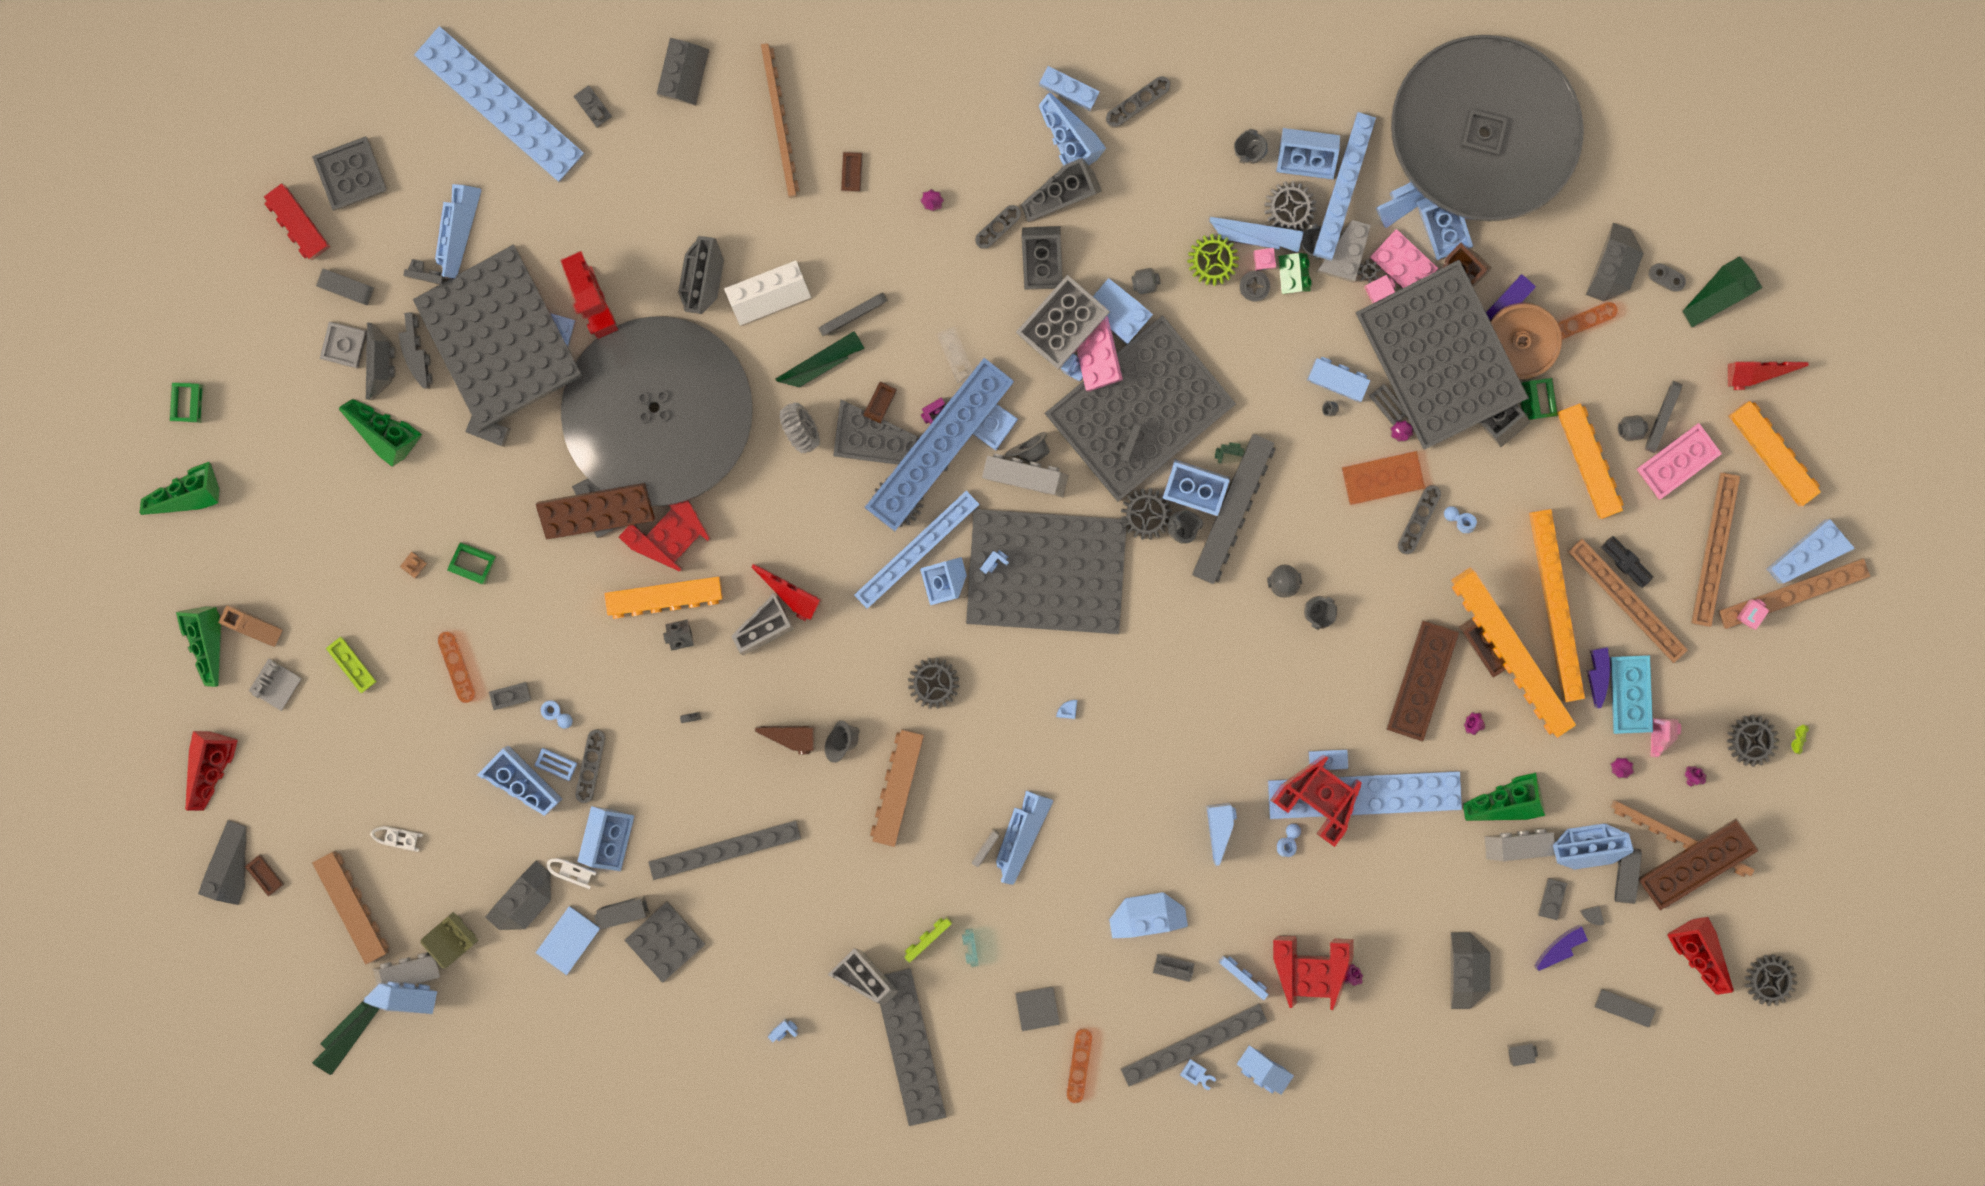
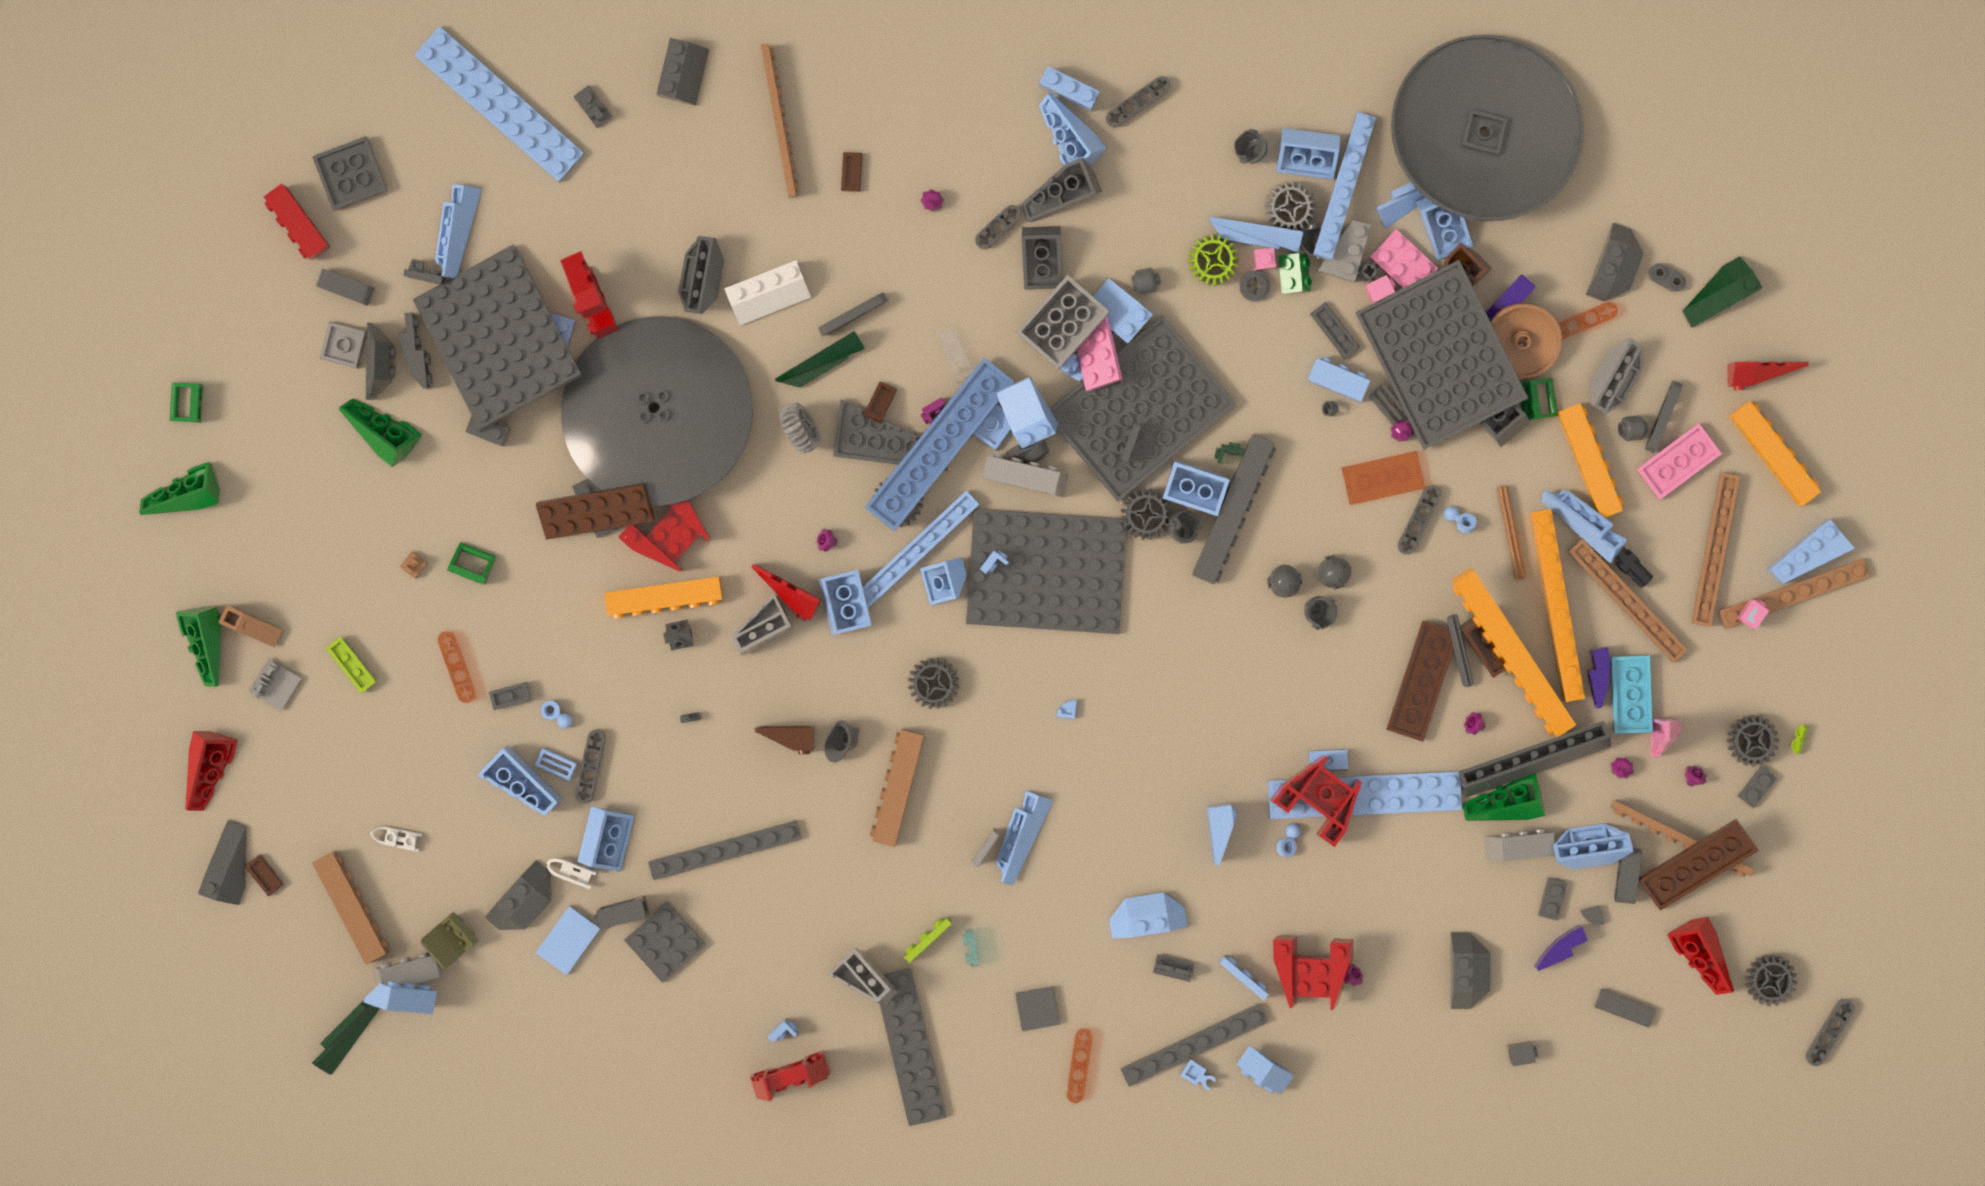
(812, 1068): none -> red wedge
(826, 540): none -> magenta piece
(844, 602): none -> light blue slope
(1027, 412): none -> light blue slope
(1334, 330): none -> dark grey tile
(1334, 572): none -> dark grey cap
(1460, 650): none -> dark grey axle
(1511, 532): none -> medium nougat axle
(1535, 759): none -> dark grey brick
(1585, 522): none -> light blue wedge
(1616, 375): none -> light grey wedge
(1757, 787): none -> dark grey plate
(1833, 1034): none -> dark grey beam

